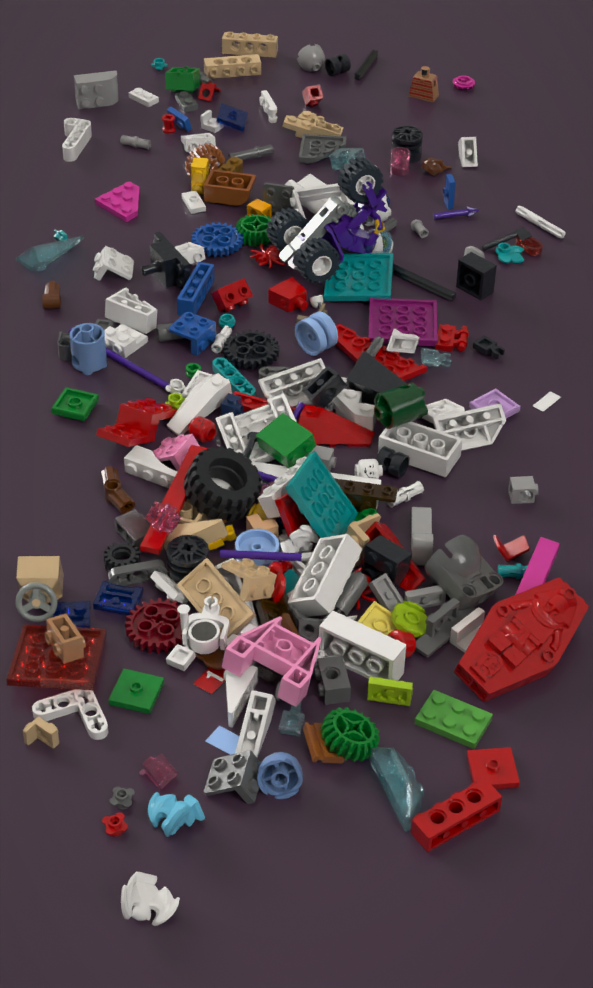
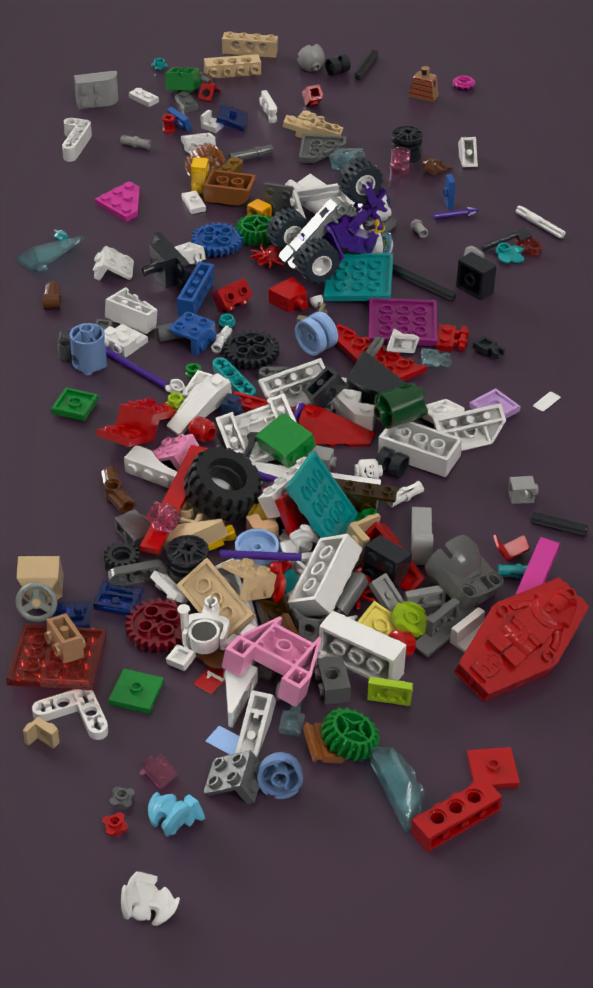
(453, 719): bright green plate -> none
(560, 524): none -> black axle

